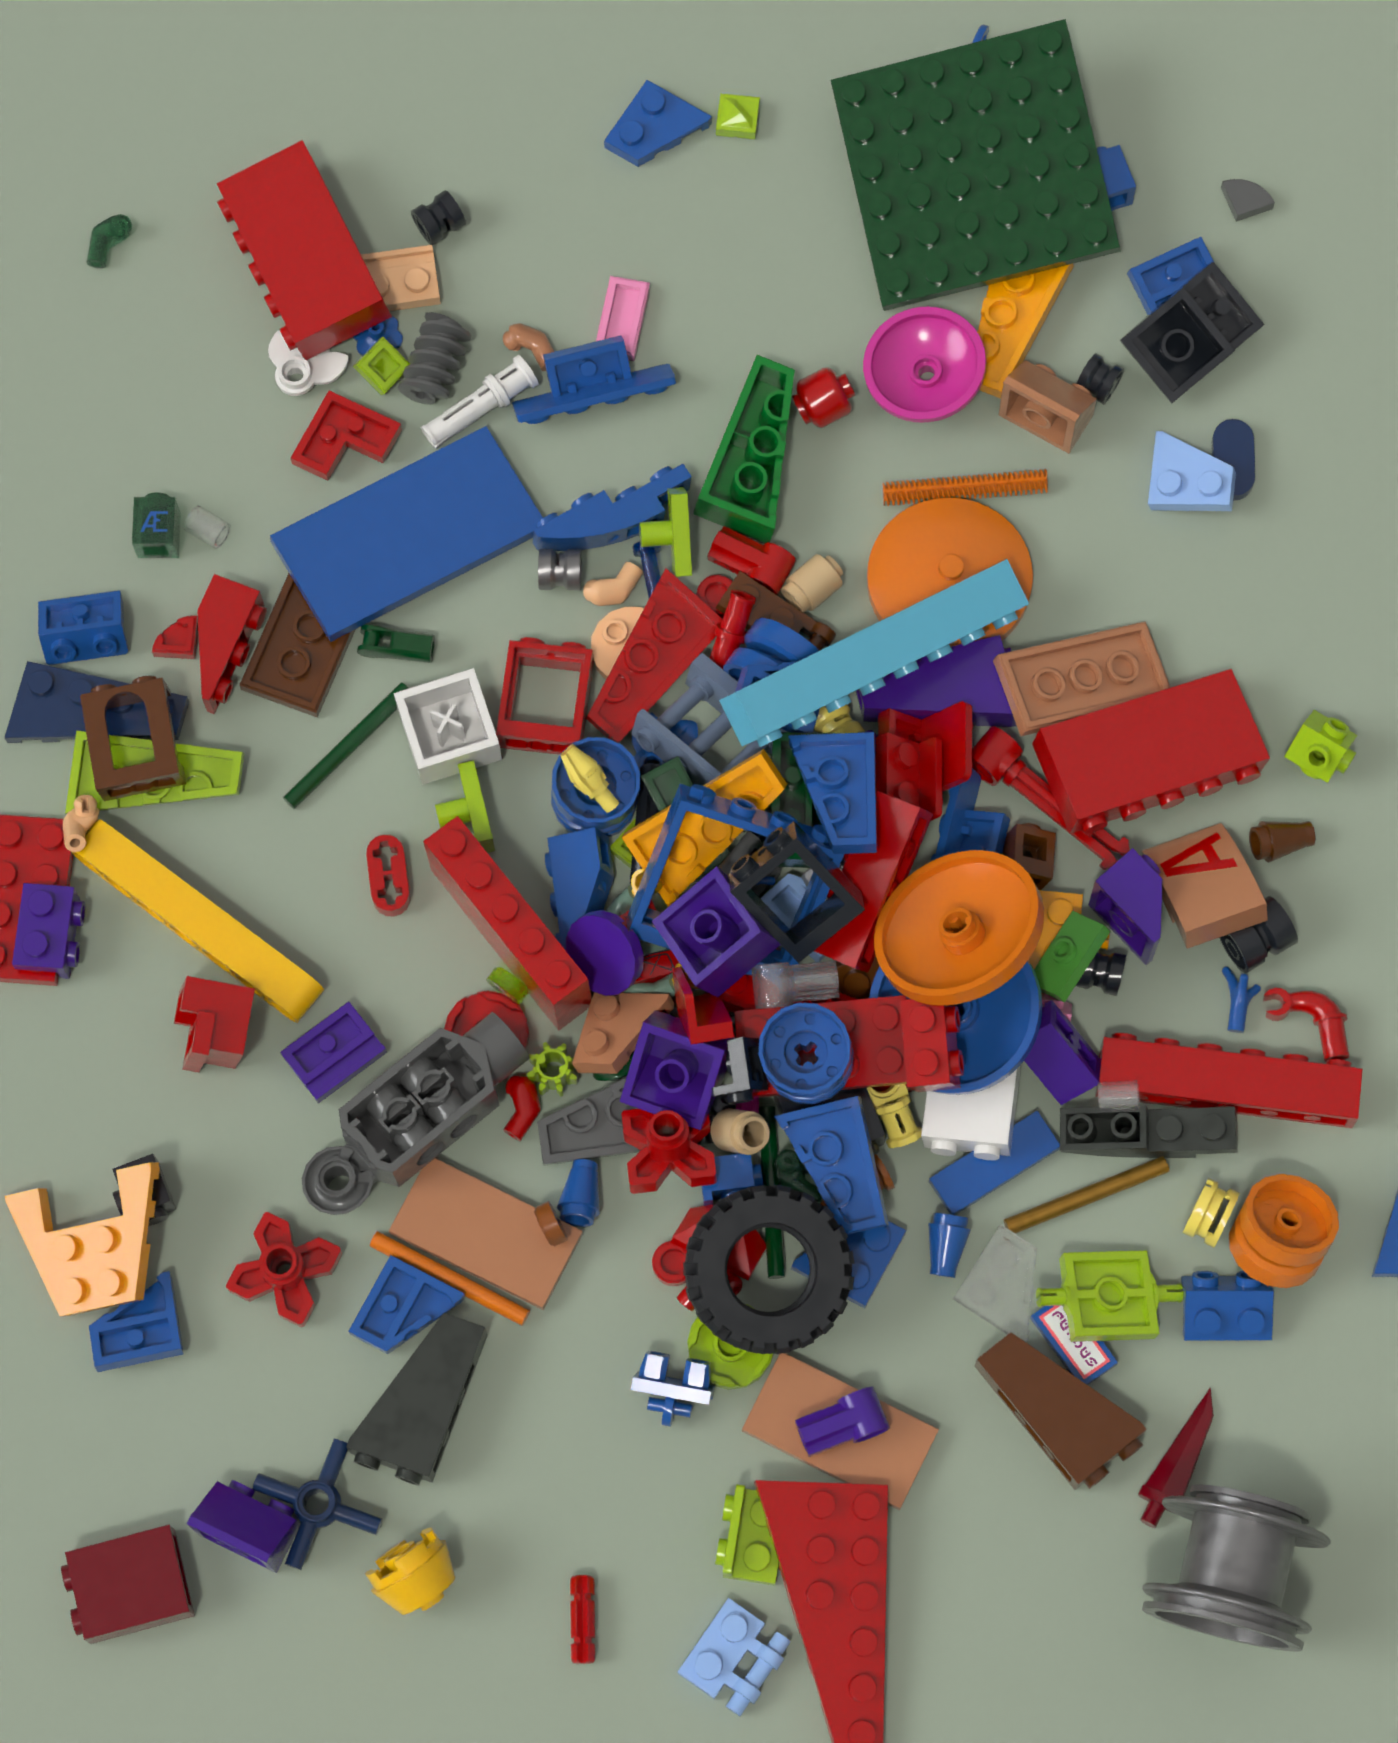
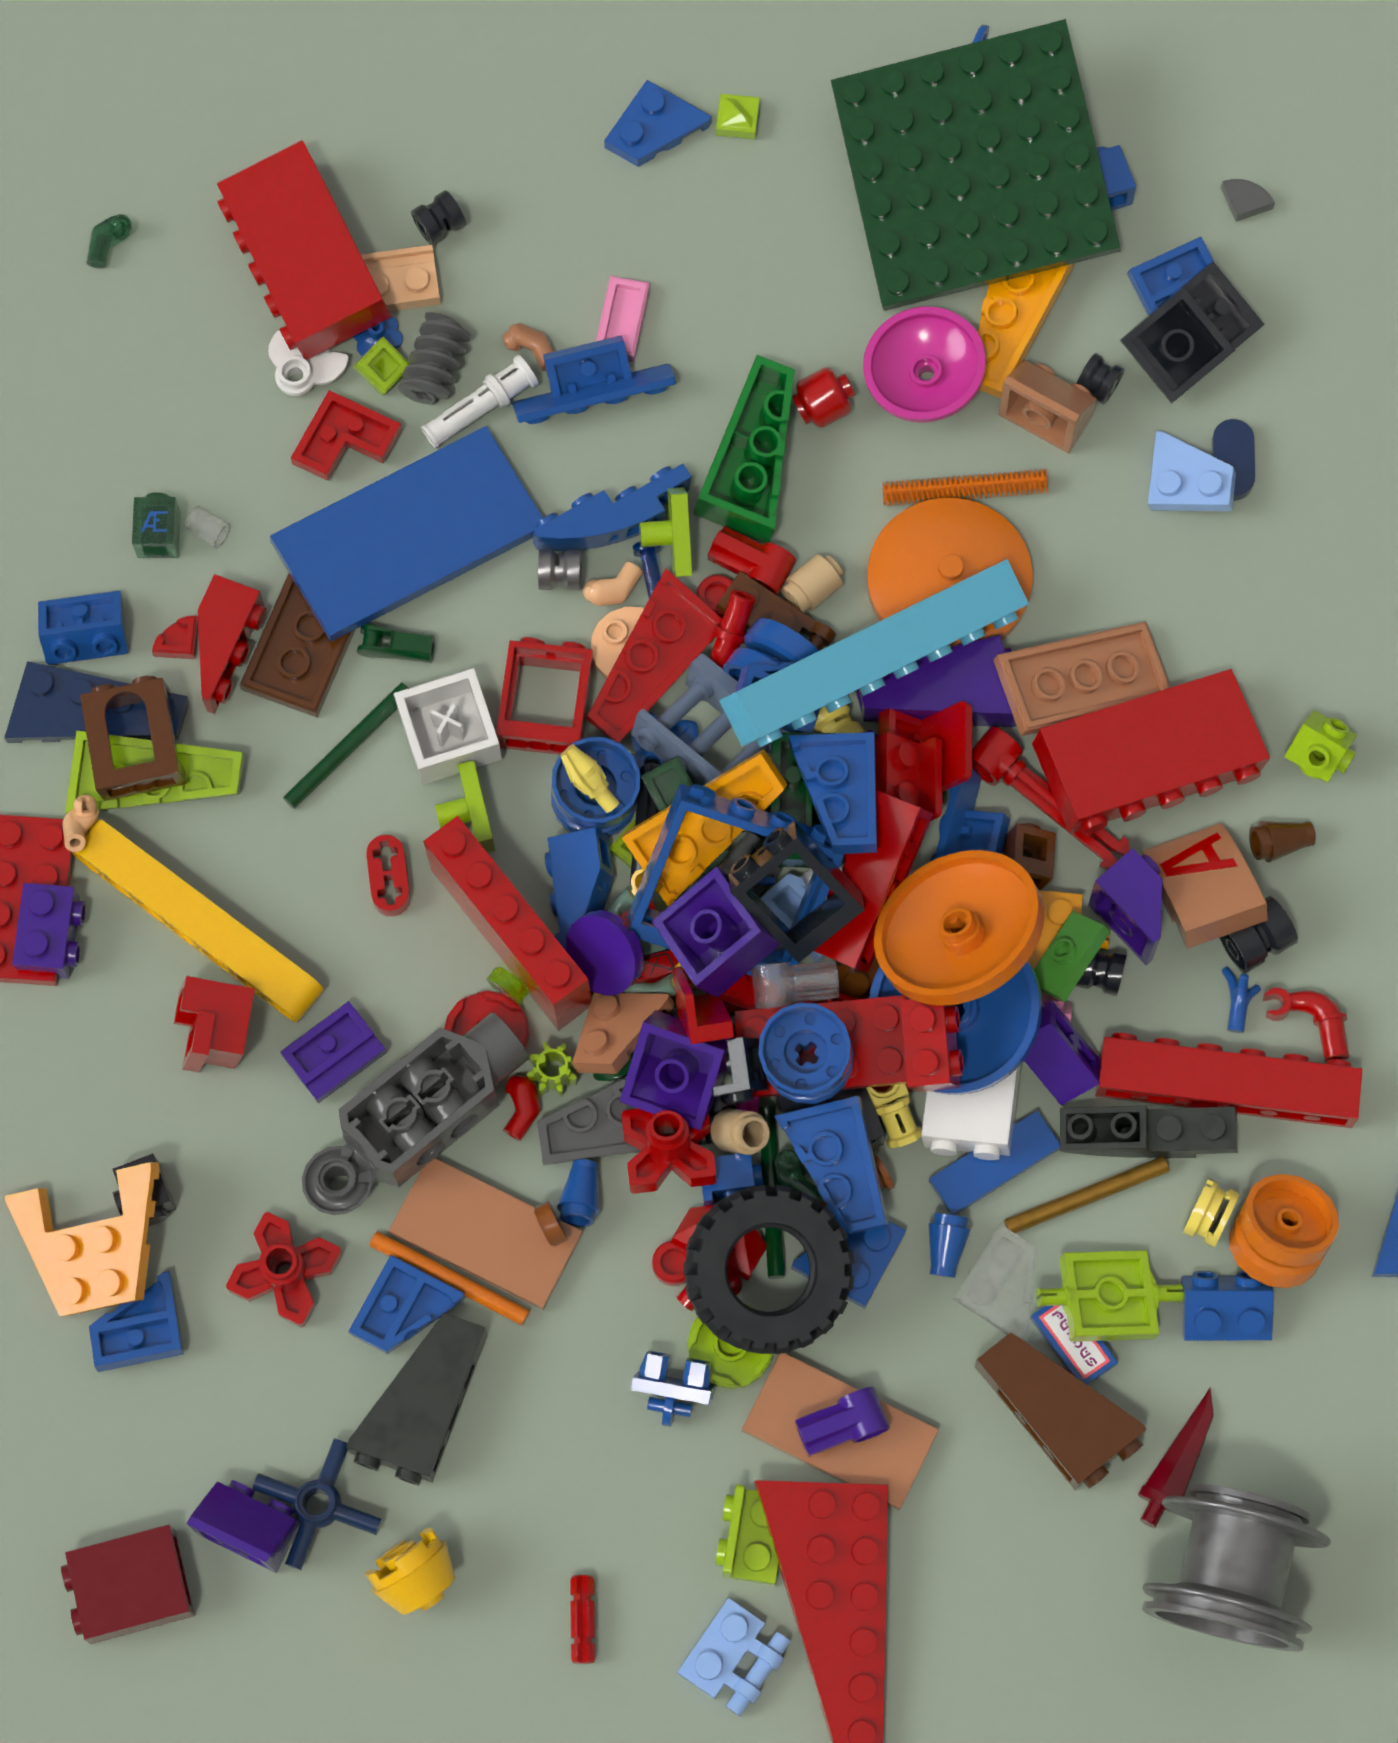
(1118, 1096): clear hinge -> none

